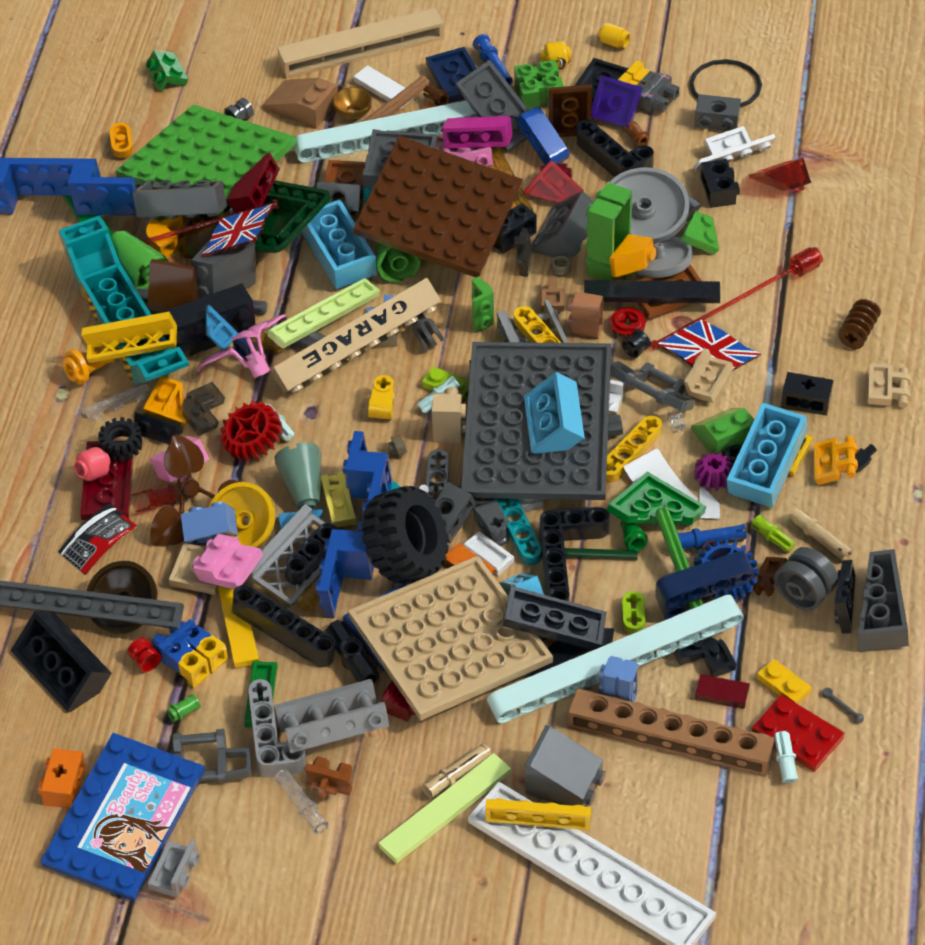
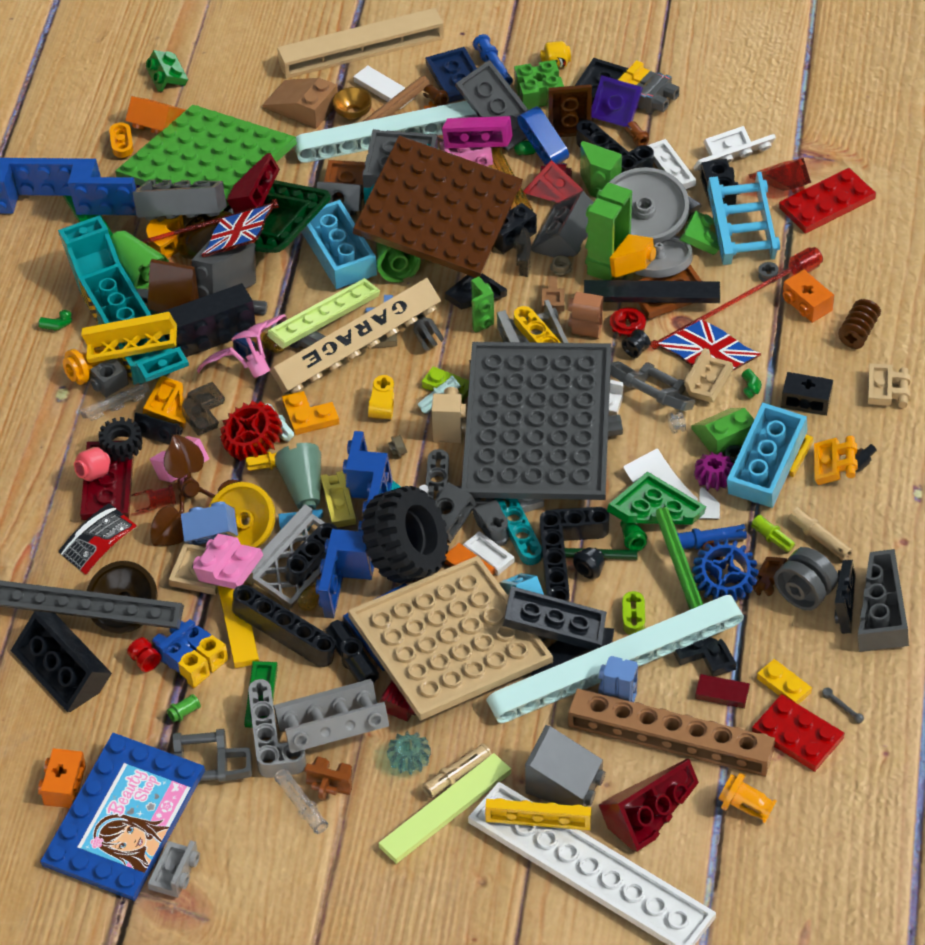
(56, 324): none -> green arm
(109, 377): none -> dark grey brick
(151, 114): none -> orange slope
(218, 329): dark azure tile -> none
(240, 110): dark grey wheel -> none
(261, 462): none -> yellow axle
(307, 418): none -> light orange plate
(409, 752): none -> clear light blue gear
(461, 292): none -> black wing
(524, 148): none -> green arm
(554, 415): medium azure slope -> none
(589, 562): none -> black cone
(598, 166): none -> bright green slope
(614, 35): yellow brick -> none
(632, 449): yellow beam -> none
(645, 807): none -> dark red wedge
(668, 161): none -> white plate
(701, 581): dark blue beam -> none
(717, 112): dark grey brick -> none
(725, 230): none -> medium azure fence
(729, 62): black piece -> none
(745, 798): none -> light orange piece
(753, 382): none -> green arm
(767, 266): none -> dark grey bush
(785, 757): light aqua axle -> none
(808, 296): none -> orange brick
(827, 200): none -> red plate

